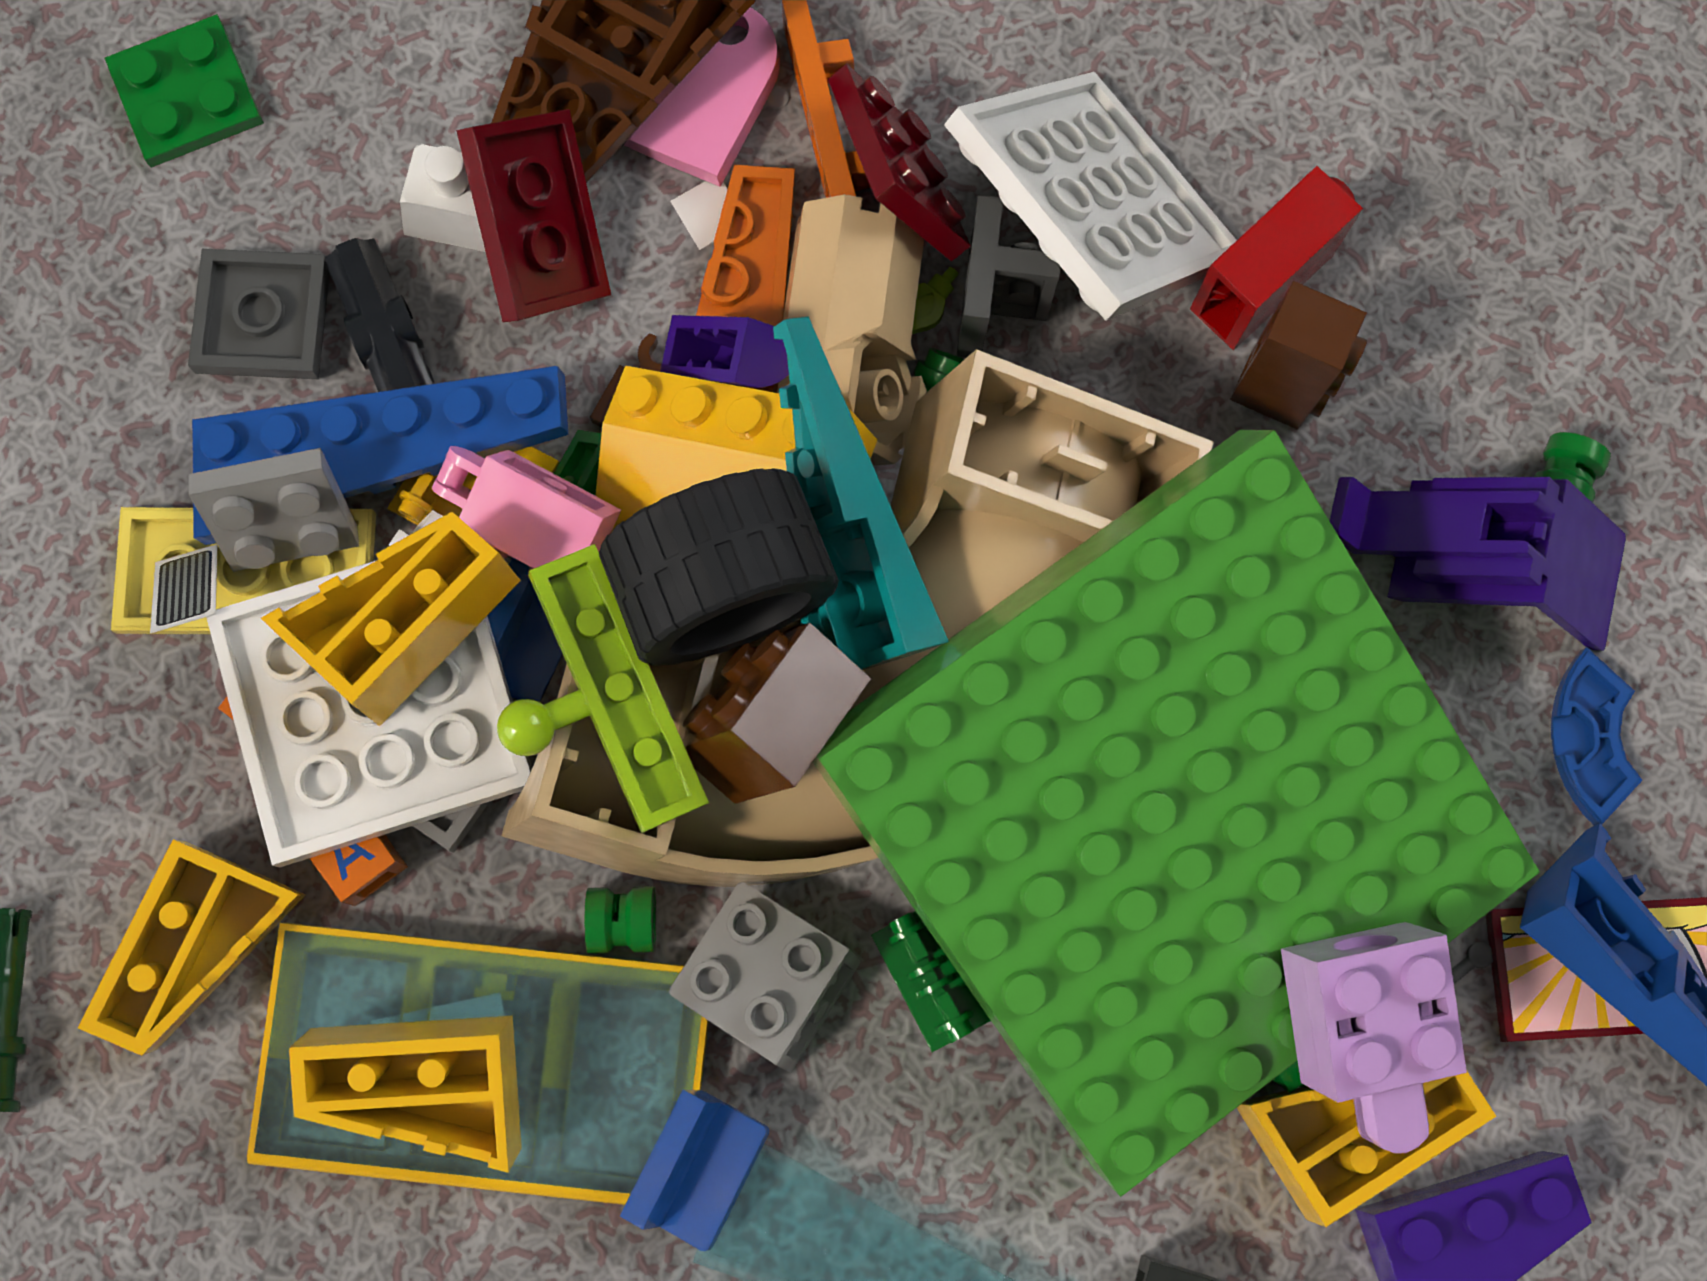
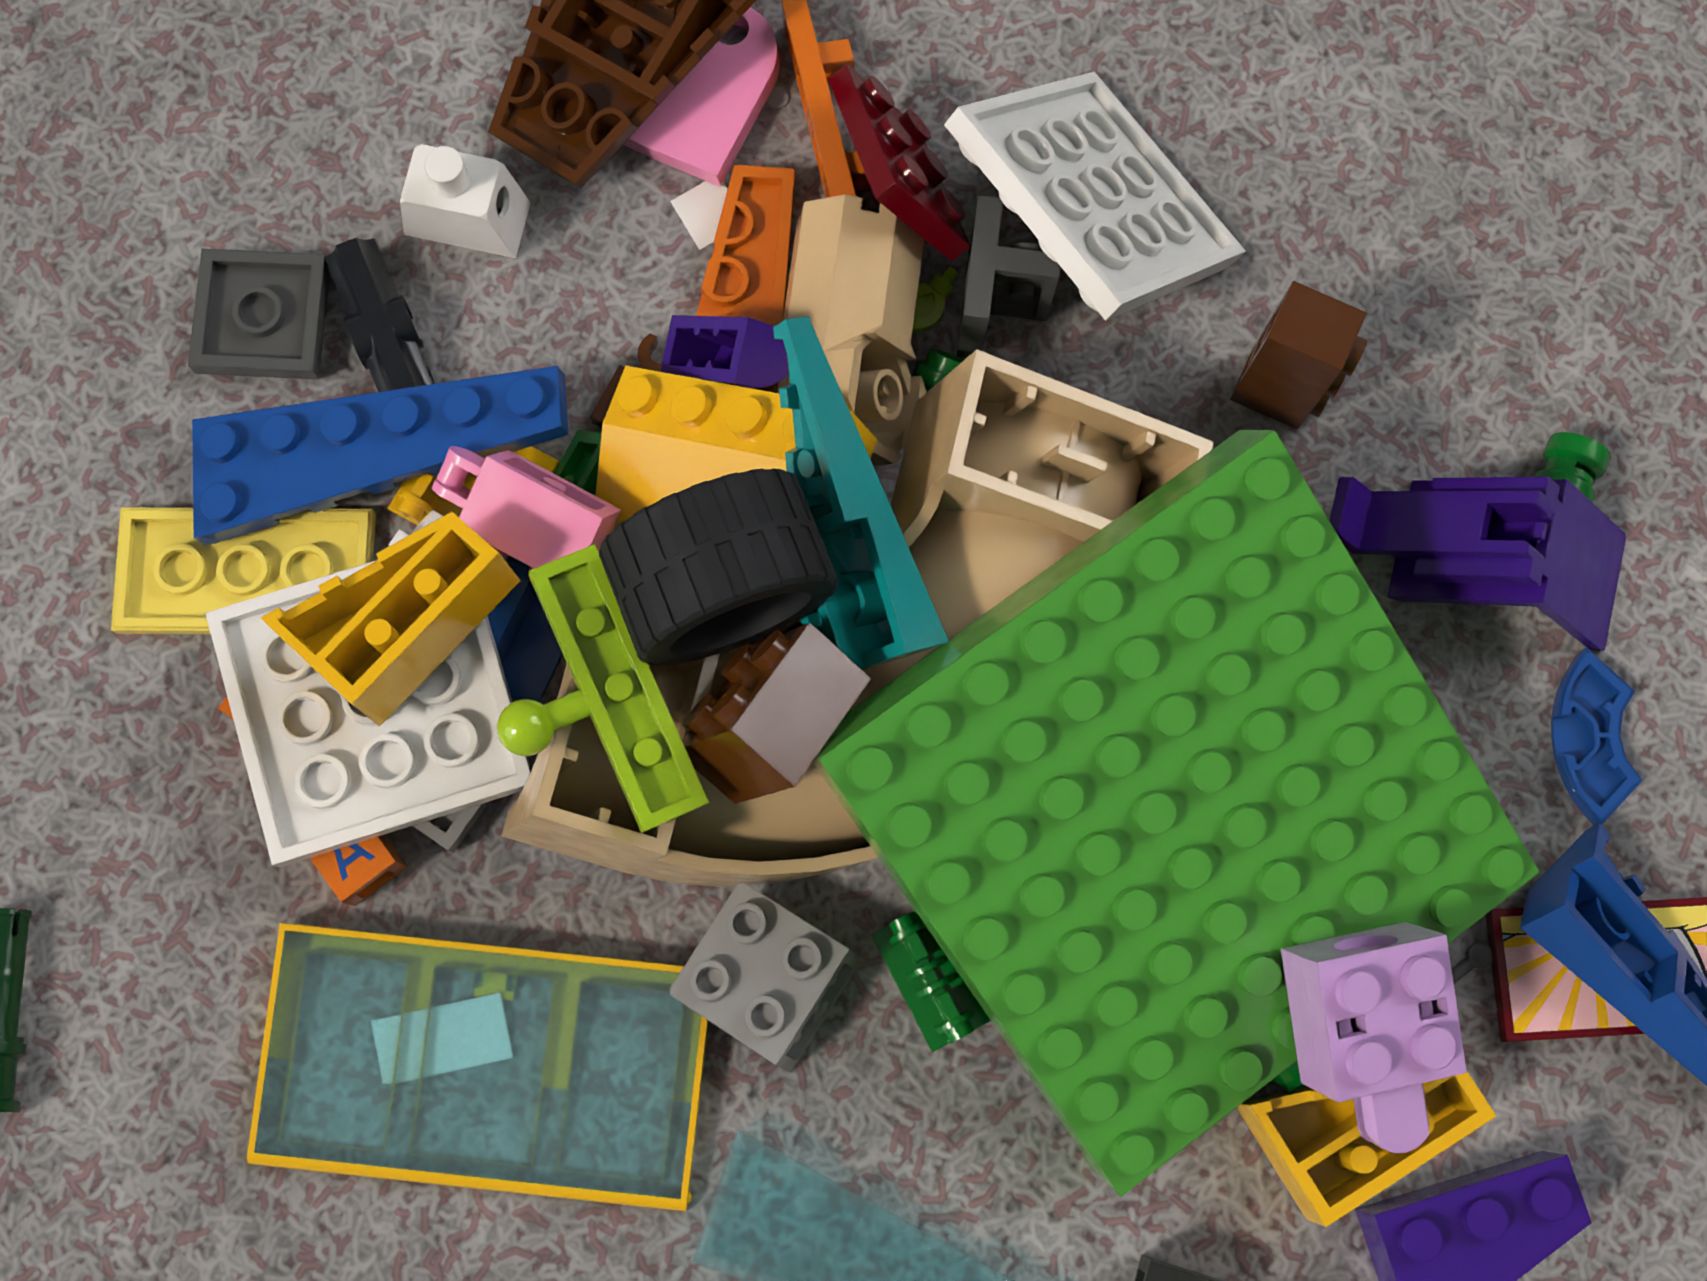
(182, 944): yellow wedge -> none
(183, 90): green plate -> none
(184, 588): sticker -> none
(274, 509): light grey plate -> none
(415, 1082): yellow wedge -> none
(534, 214): dark red plate -> none
(635, 915): green wheel -> none
(696, 1169): blue panel -> none
(1278, 249): red brick -> none

